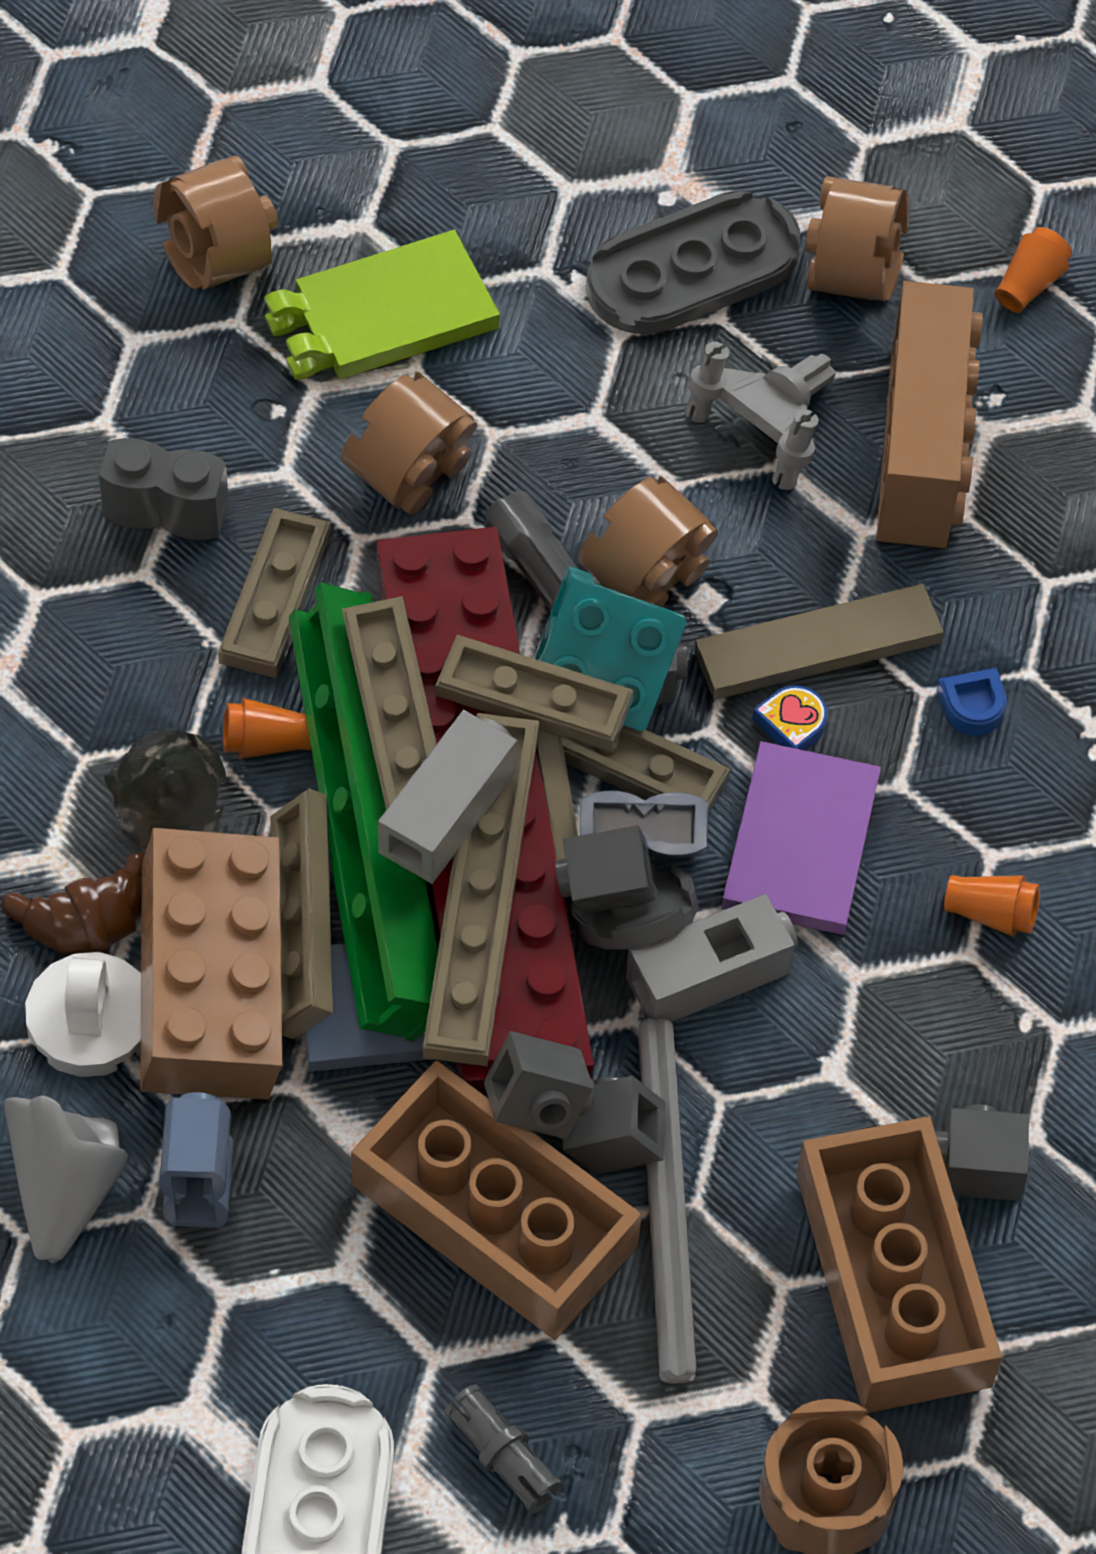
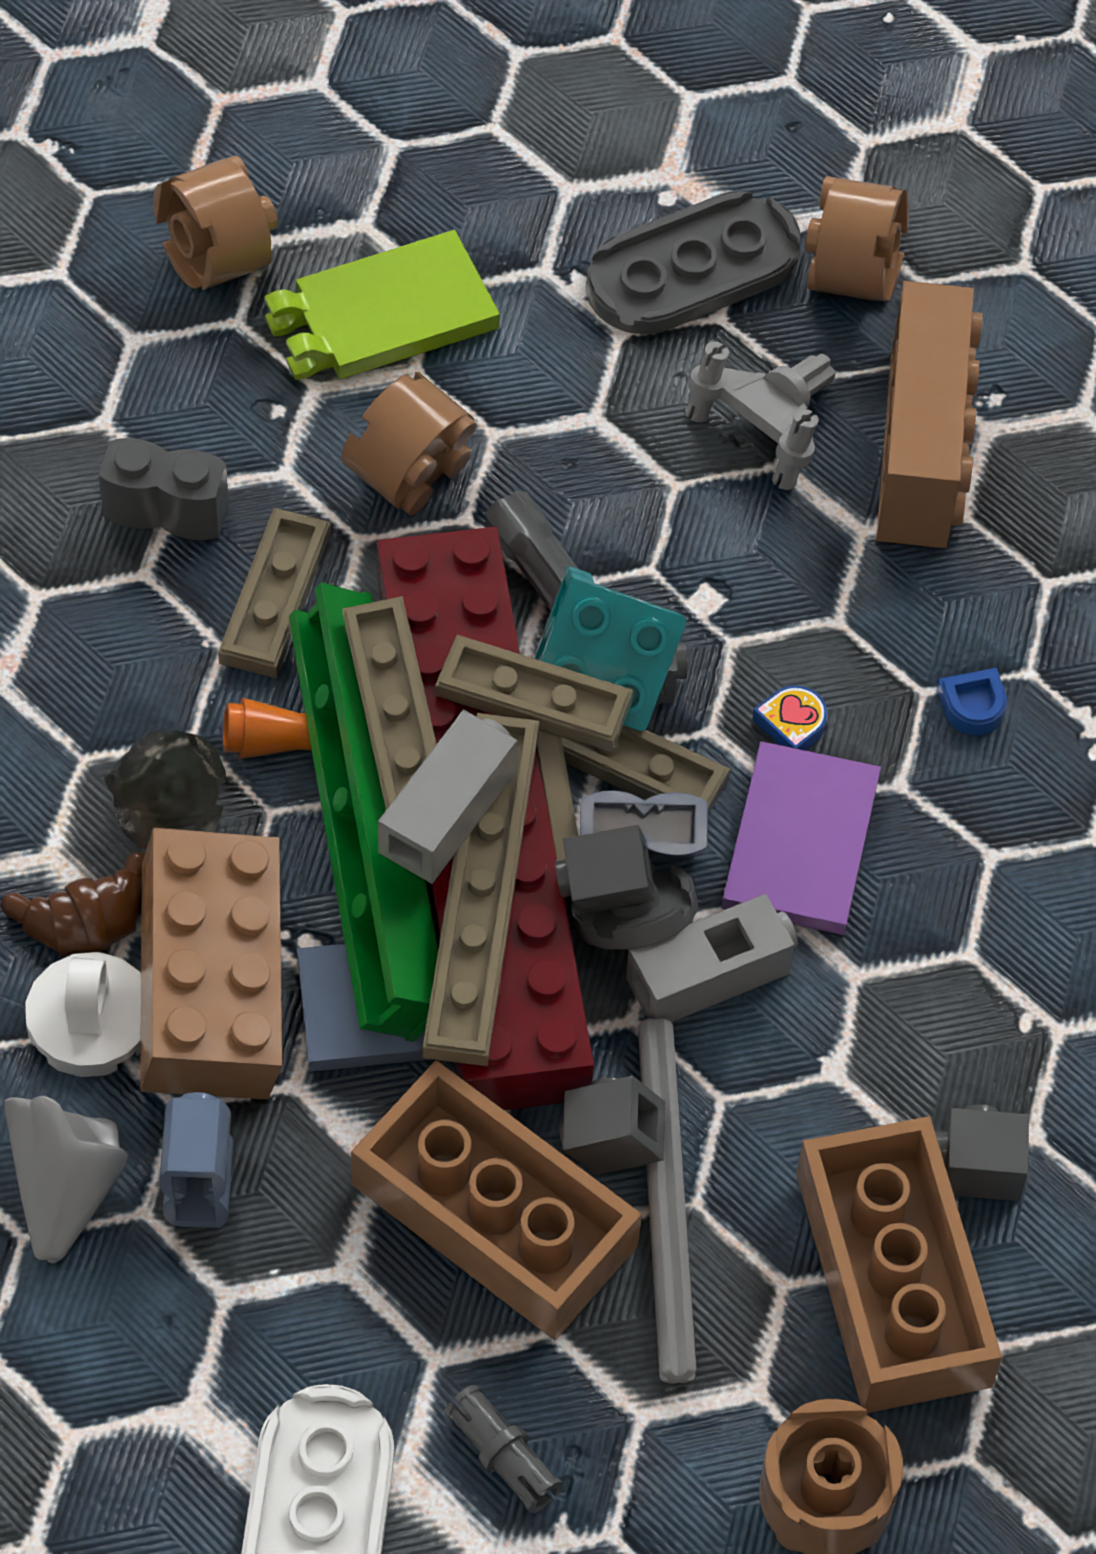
(304, 912): dark tan tile -> none
(539, 1085): dark grey brick -> none
(650, 543): medium nougat brick -> none
(818, 641): dark tan tile -> none
(995, 901): orange cone -> none
(1034, 267): orange cone -> none

